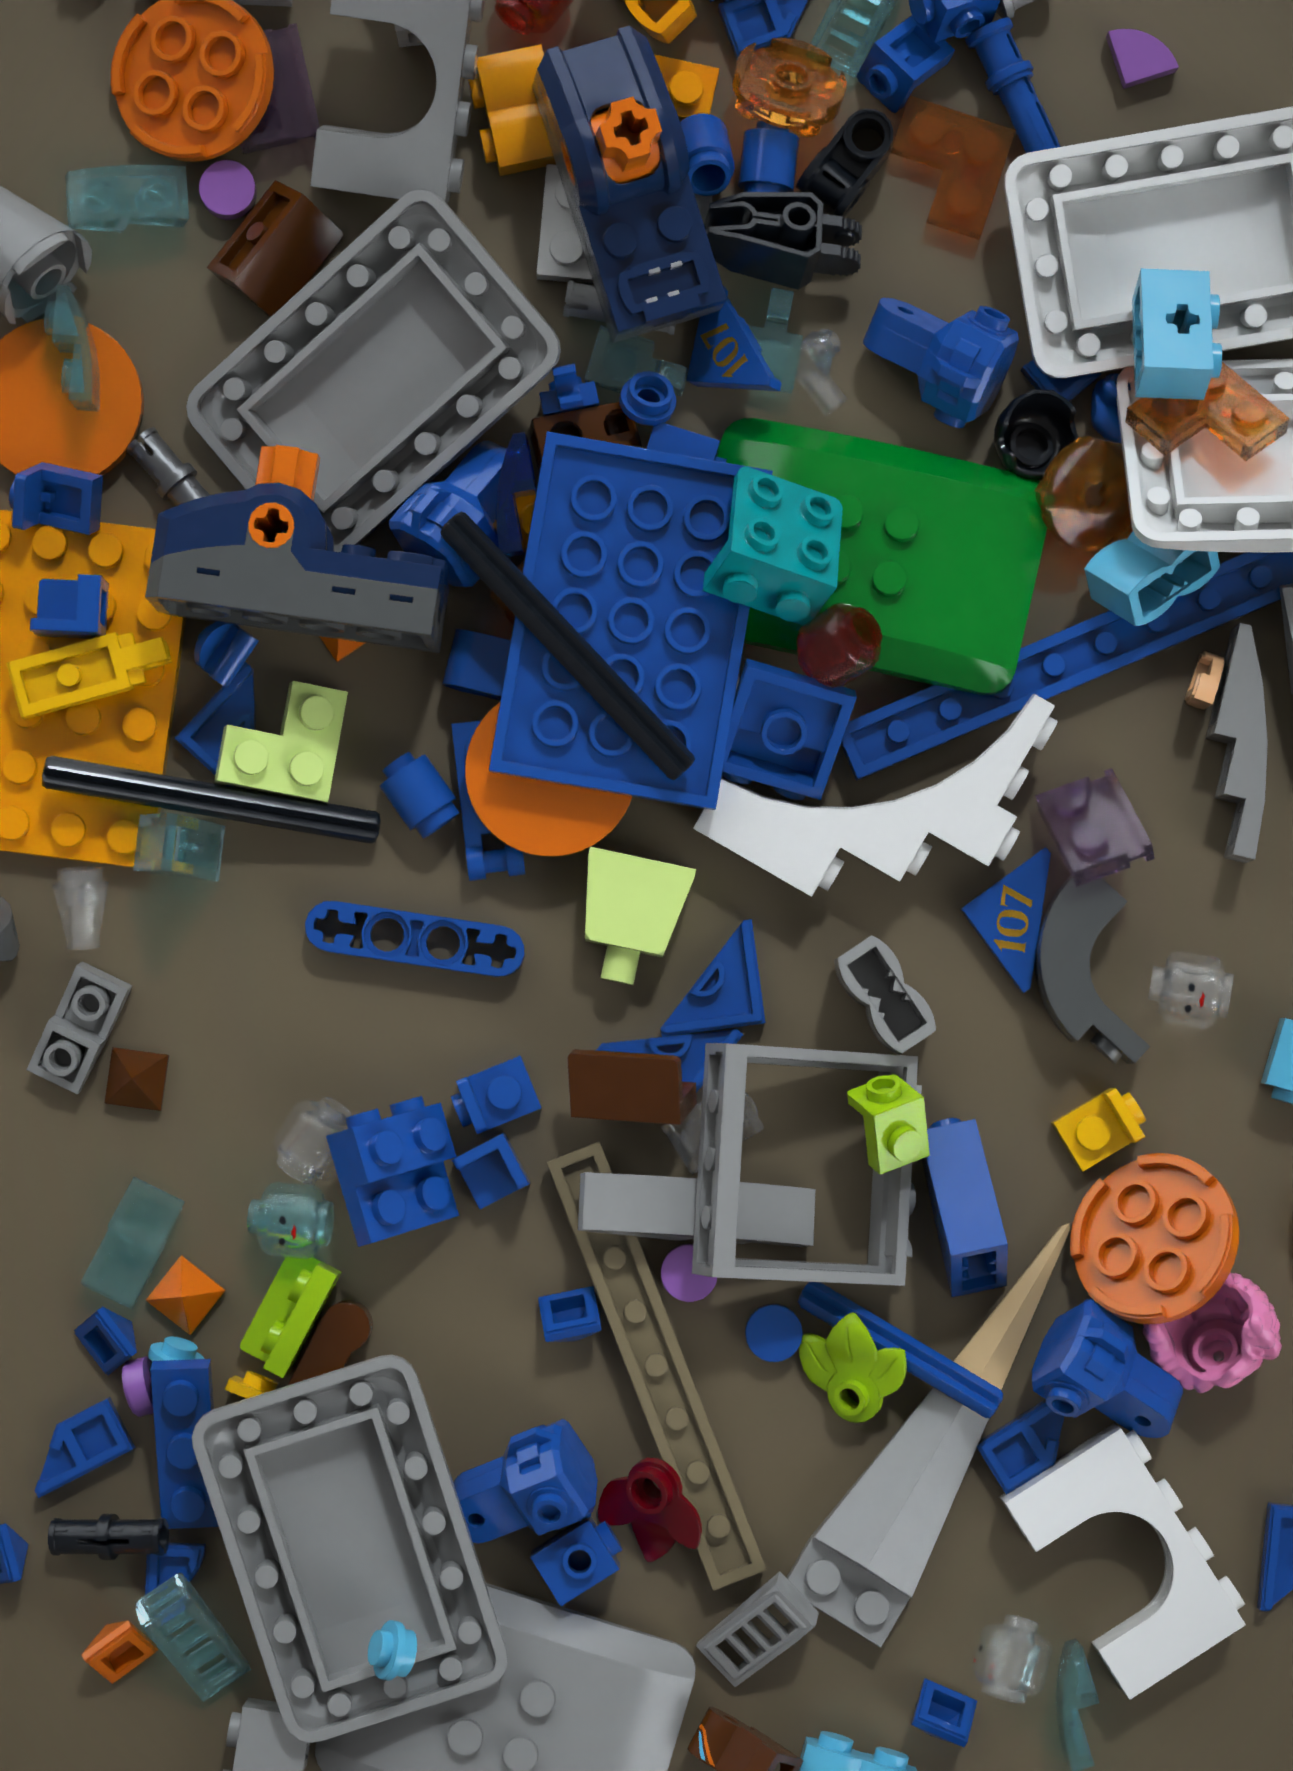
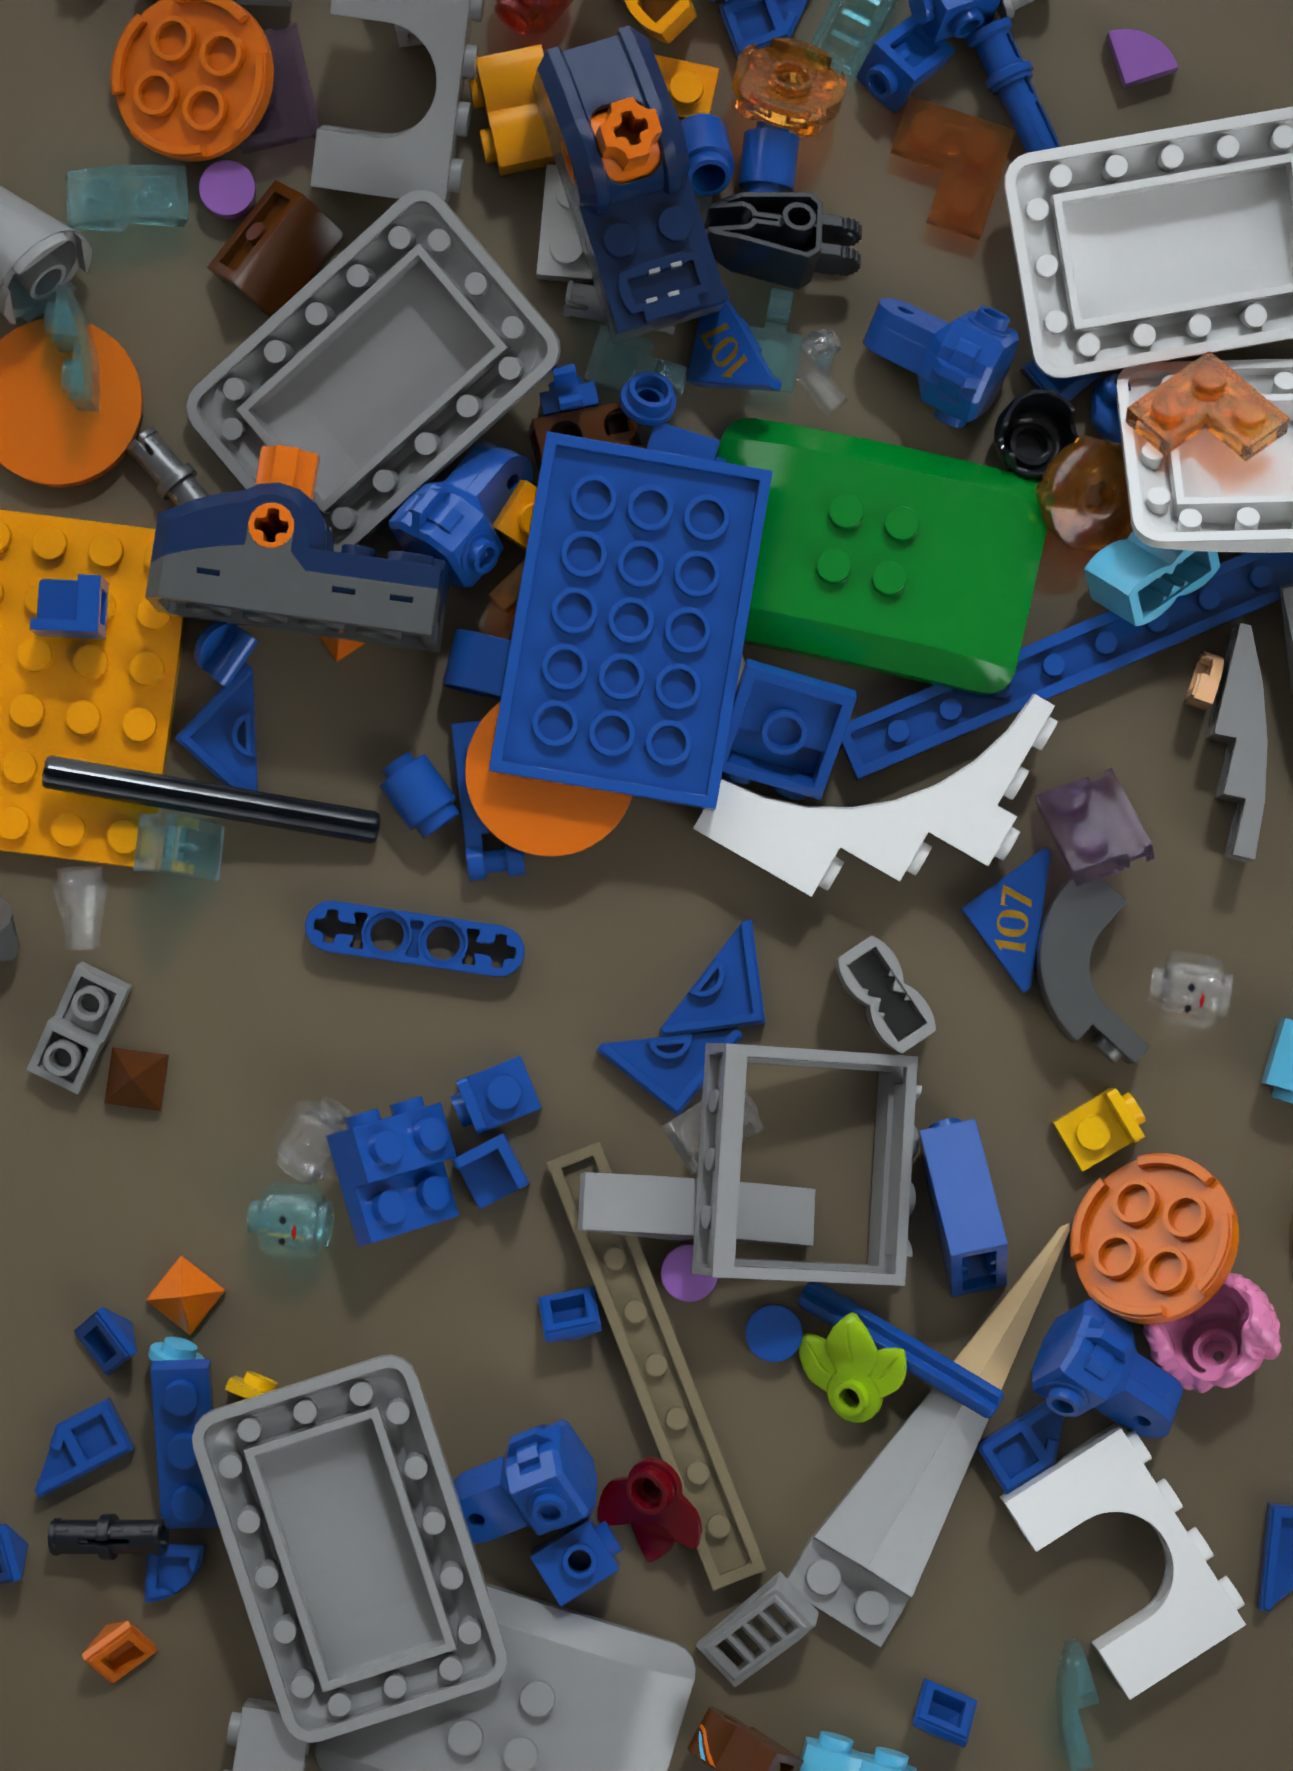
(56, 498): blue bracket -> none
(83, 672): yellow hinge -> none
(133, 1243): clear light blue slope -> none
(137, 1385): medium lavender tile -> none
(168, 1610): clear light blue slope -> none
(289, 1313): lime bracket -> none
(297, 760): yellowish green plate -> none
(338, 1334): reddish brown leg -> none
(392, 1650): medium azure plate -> none
(515, 481): clear blue slope -> none
(567, 645): black axle -> none
(629, 1087): reddish brown panel -> none
(632, 908): yellowish green torso -> none
(778, 548): teal bracket -> none
(839, 644): clear red head -> none
(842, 170): black piece -> none
(892, 1122): lime bracket -> none
(1012, 1660): clear head -> none
(1174, 334): medium azure brick -> none

